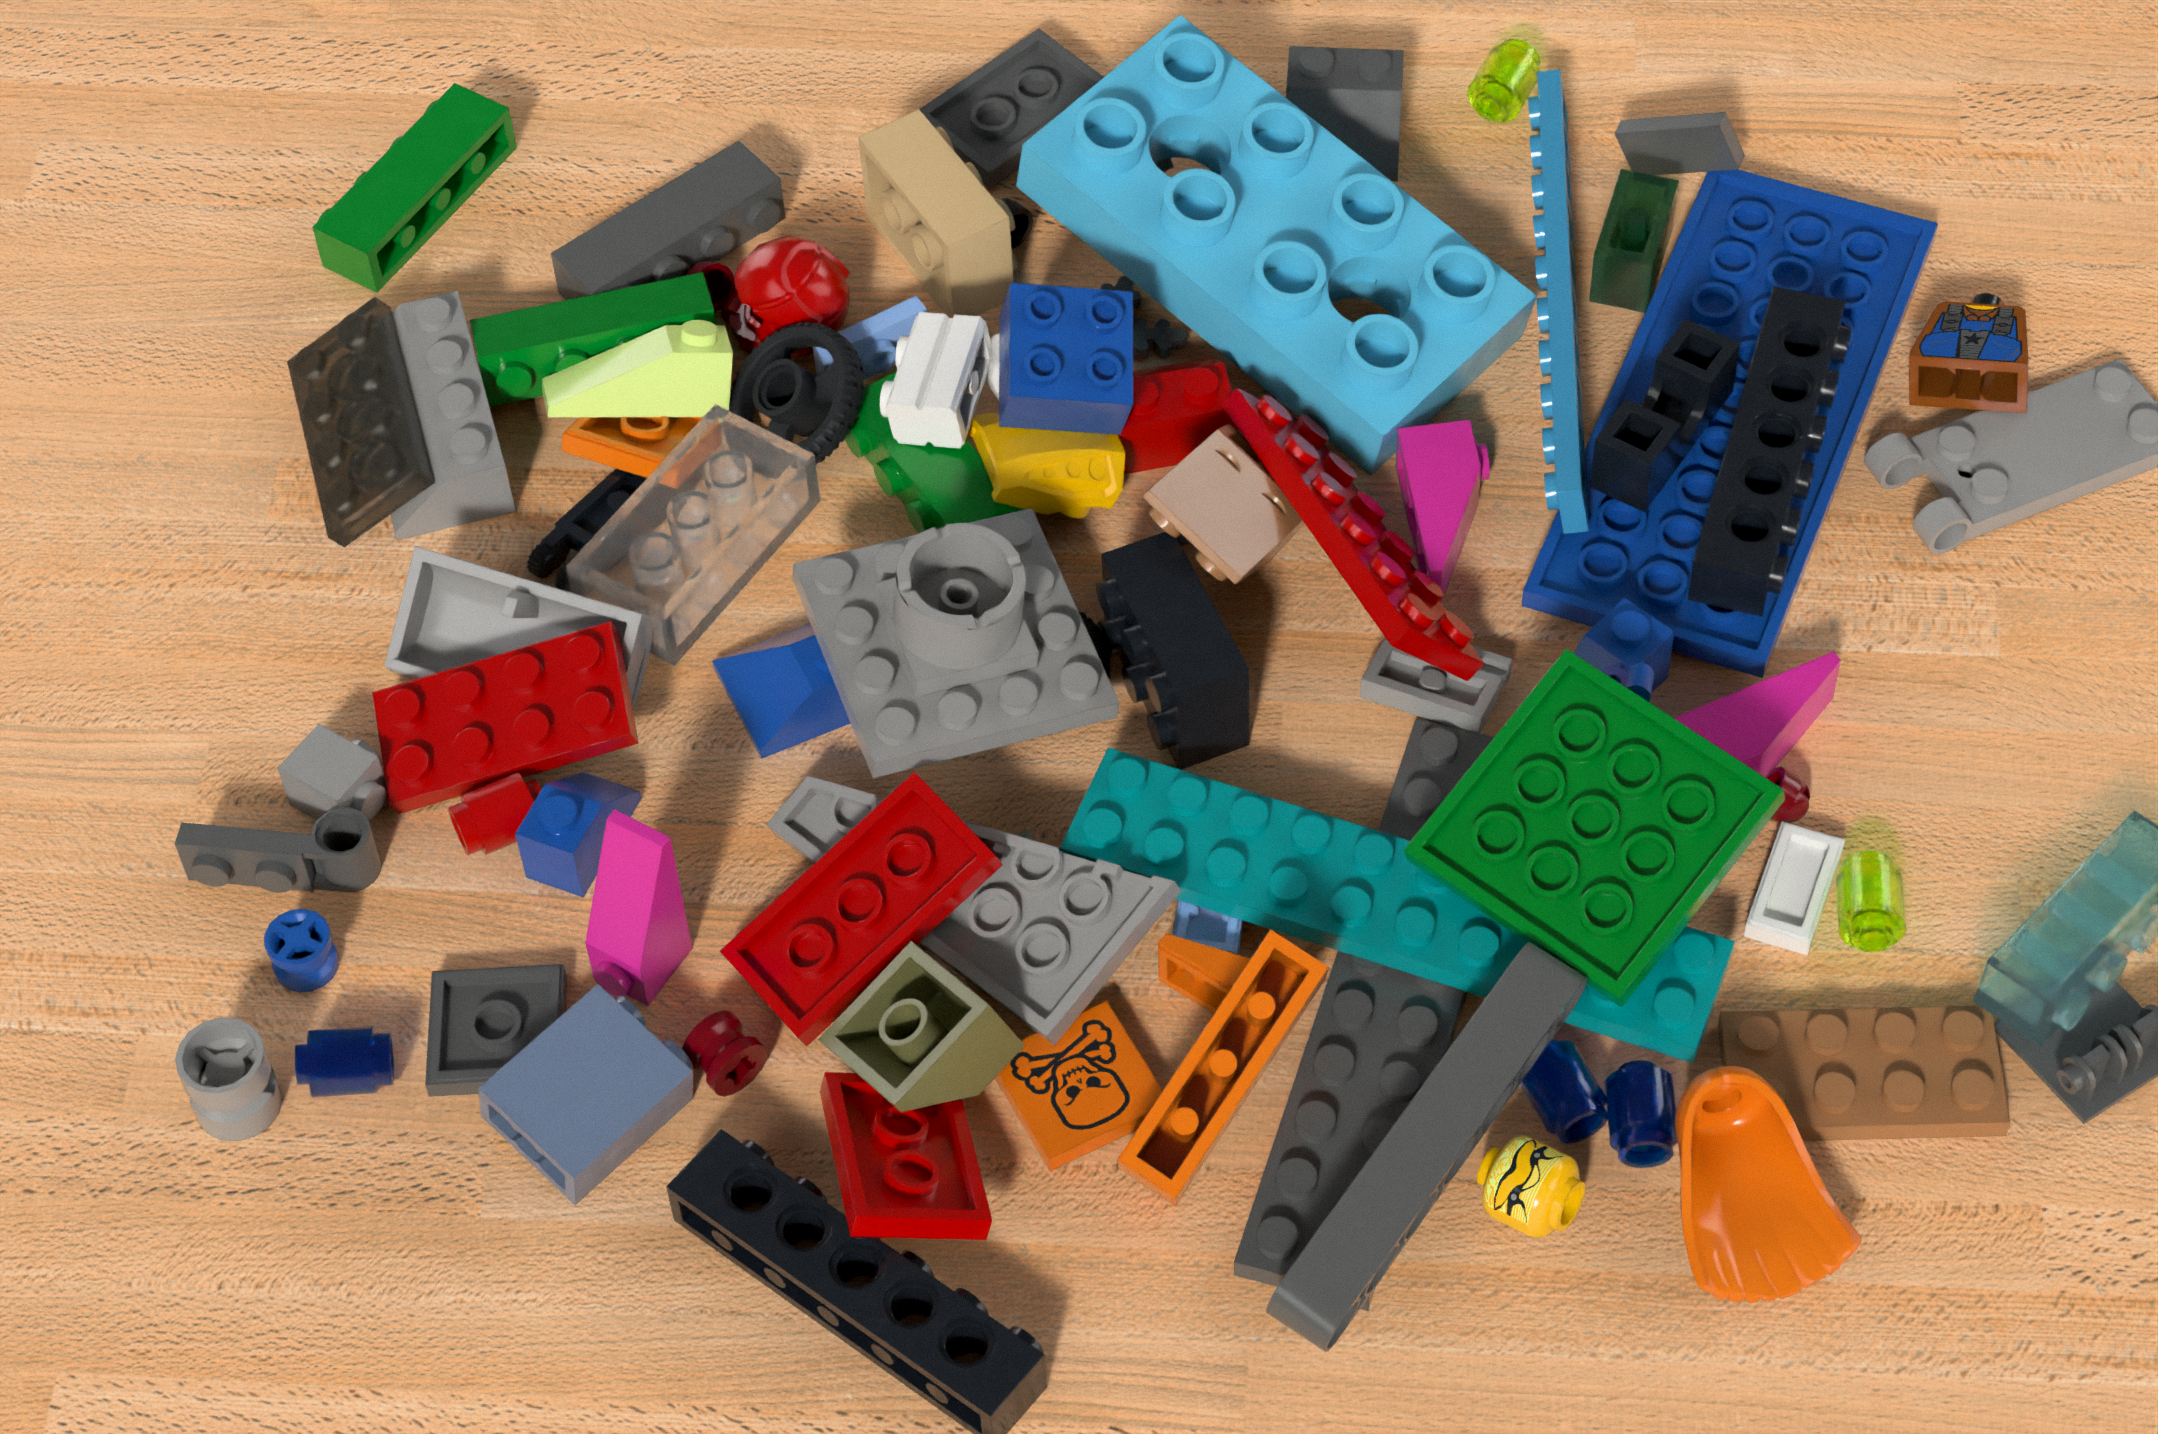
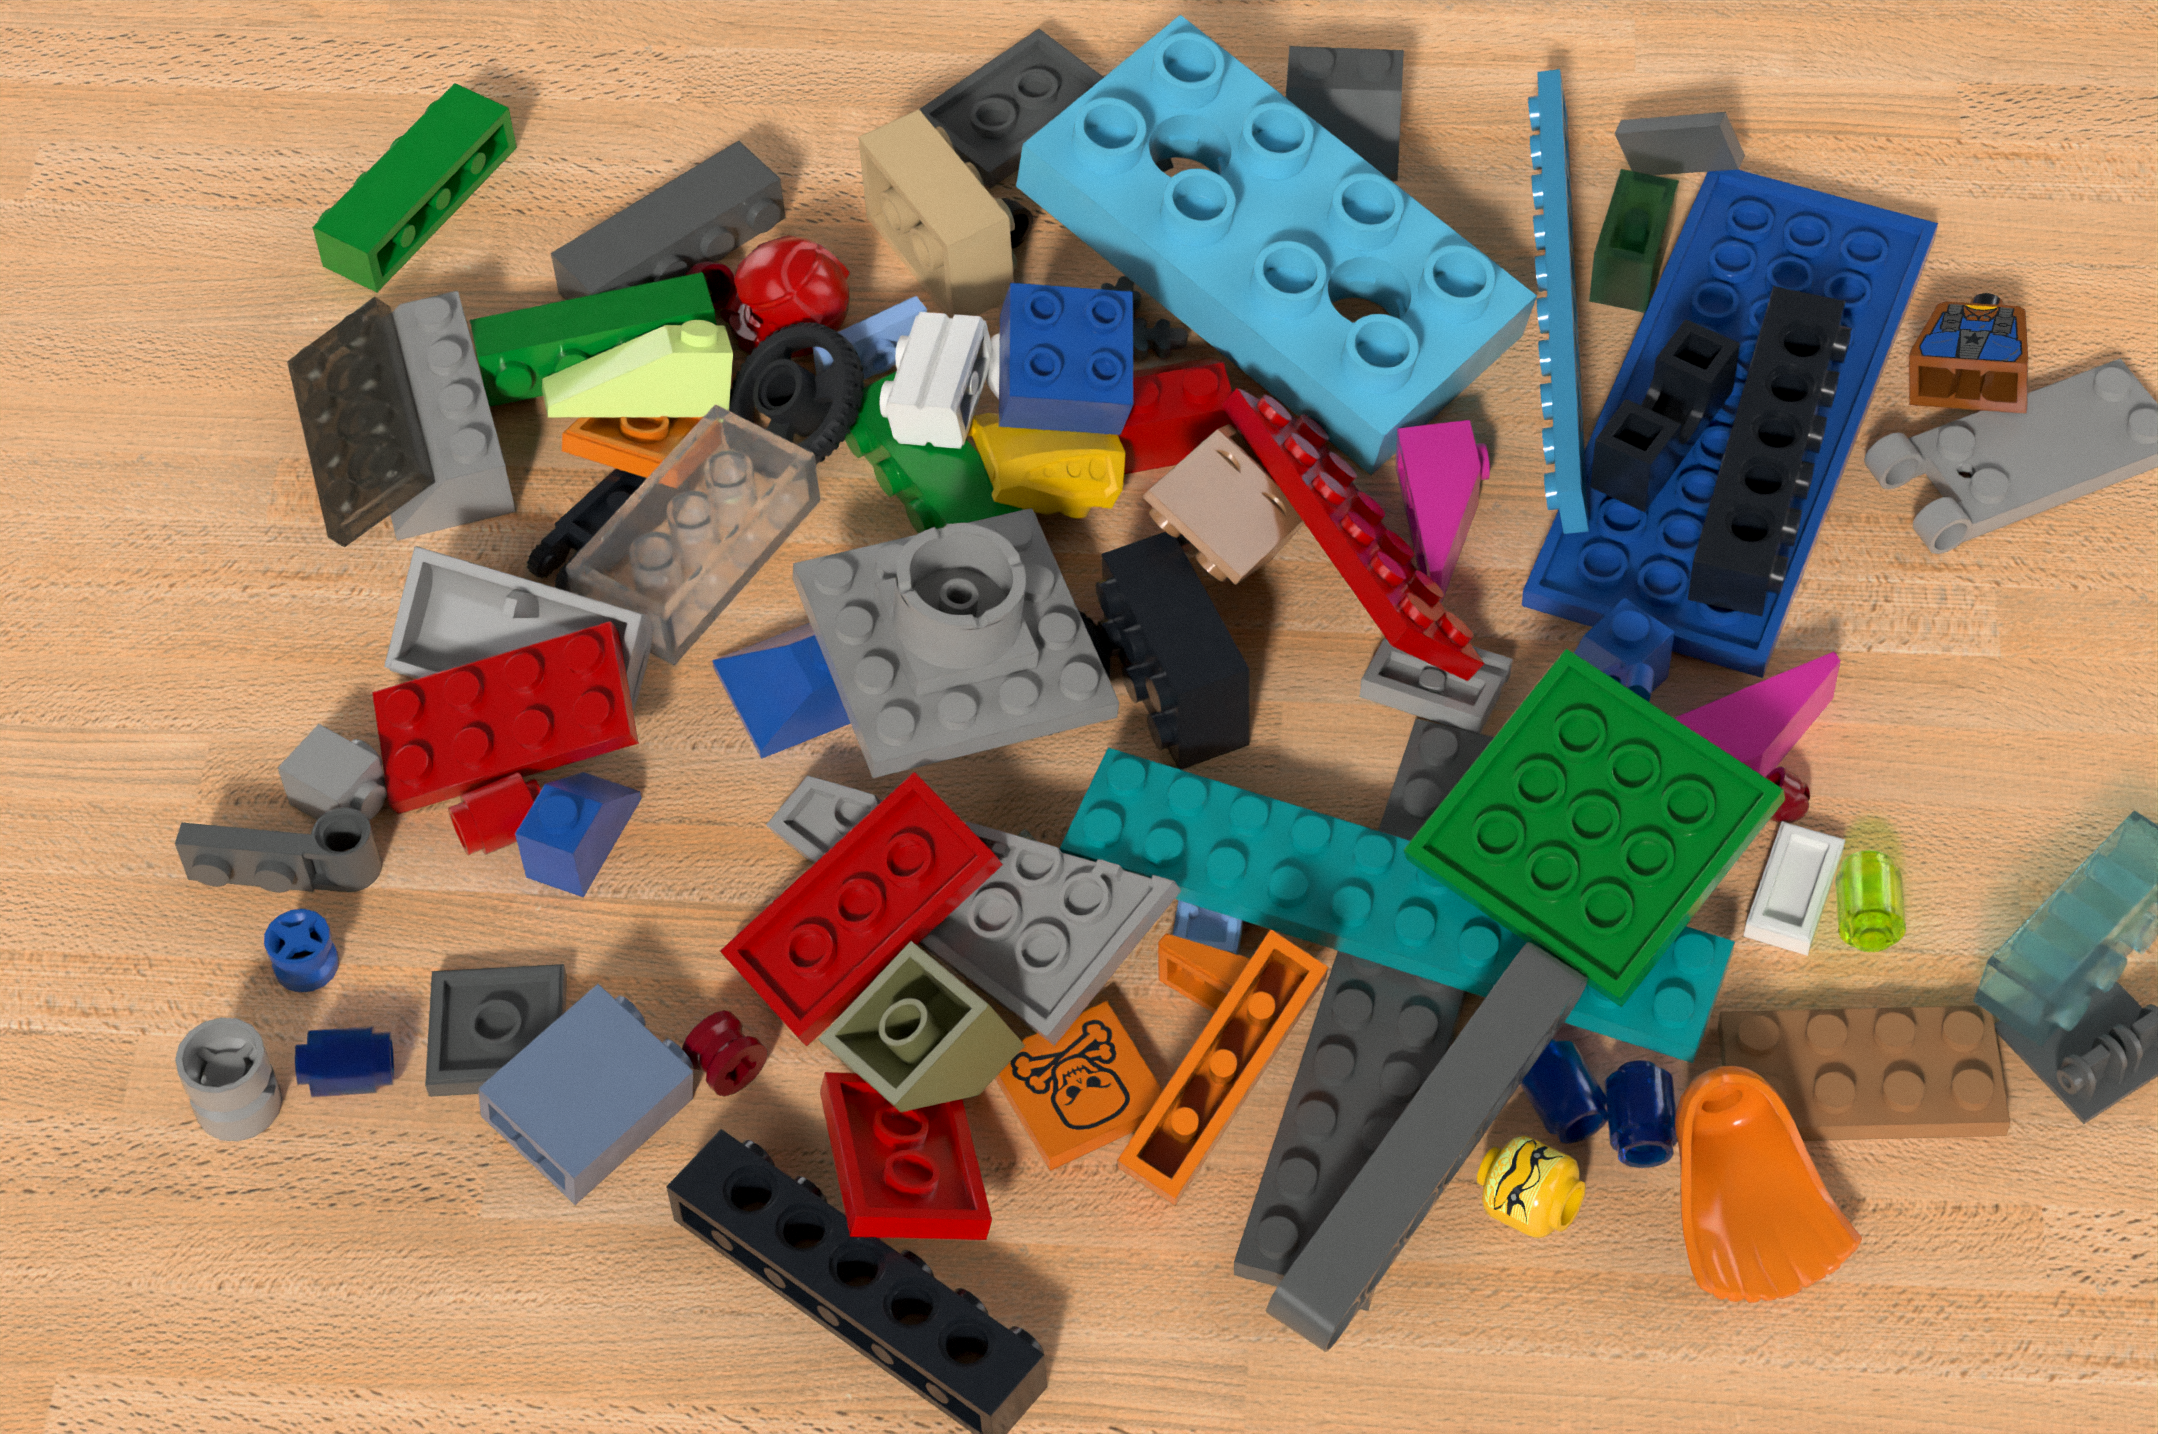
(637, 912): dark pink slope -> none
(1504, 80): clear neon green brick -> none

